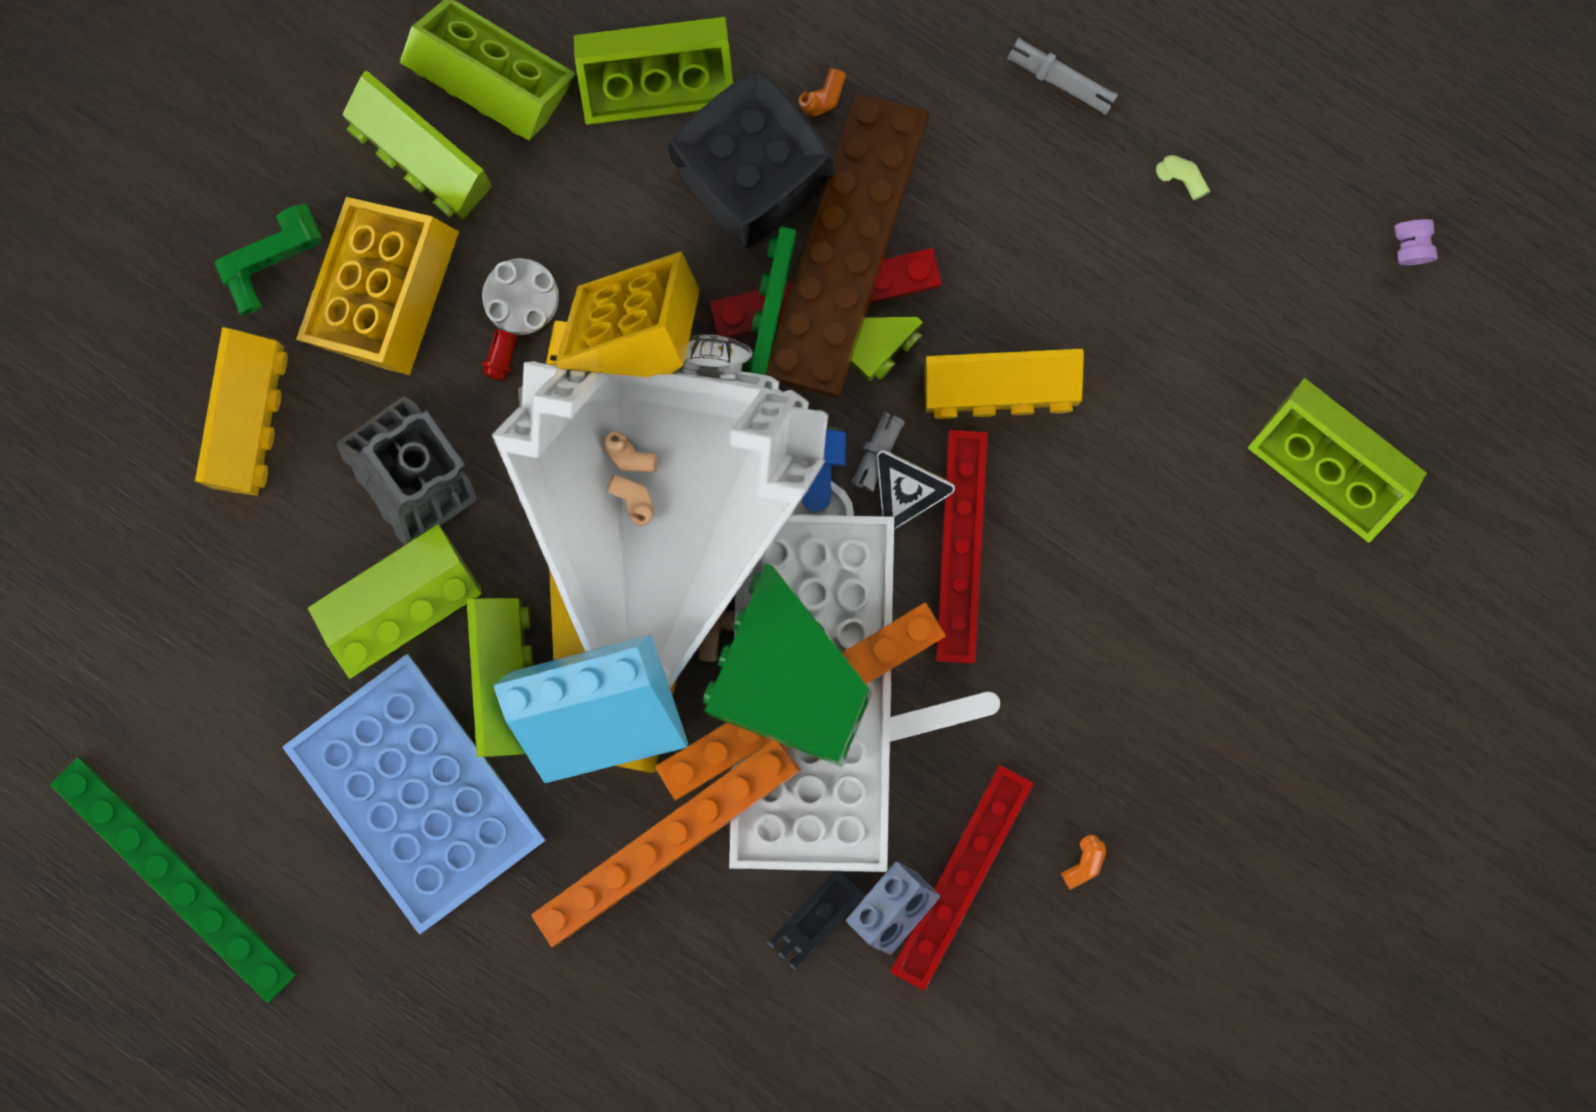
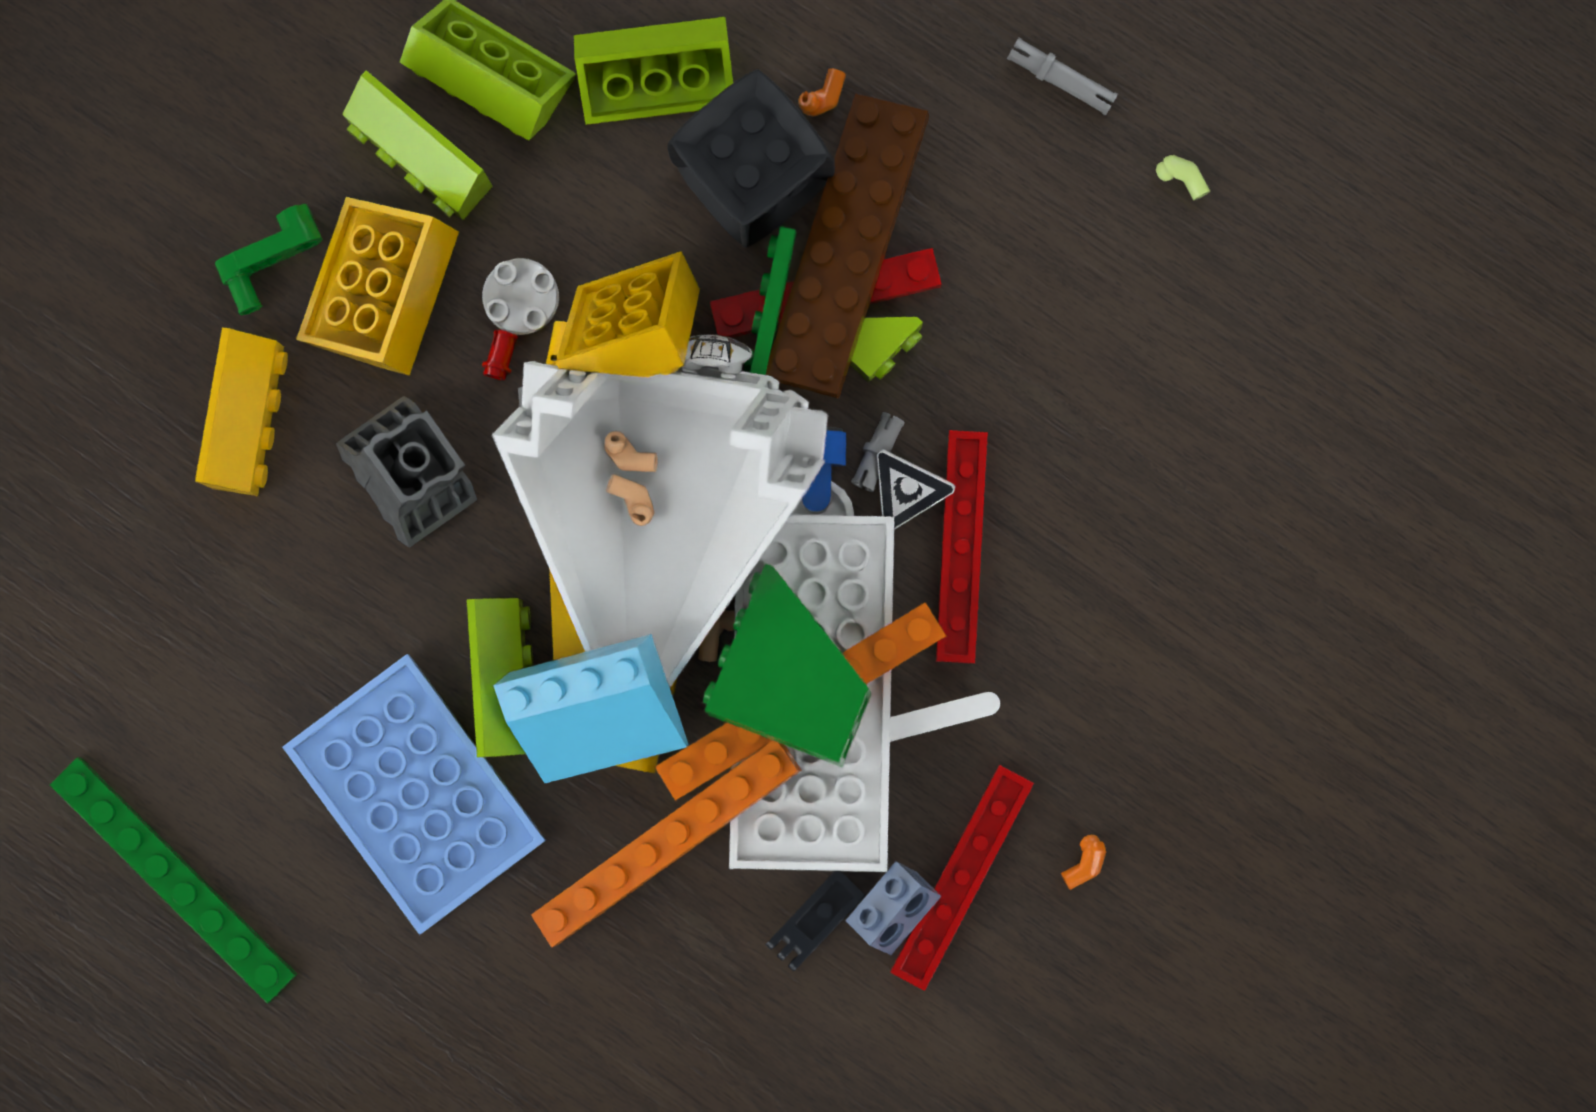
(394, 601): lime slope -> none
(1003, 382): yellow slope -> none
(1337, 460): lime slope -> none
(1416, 242): lavender wheel -> none

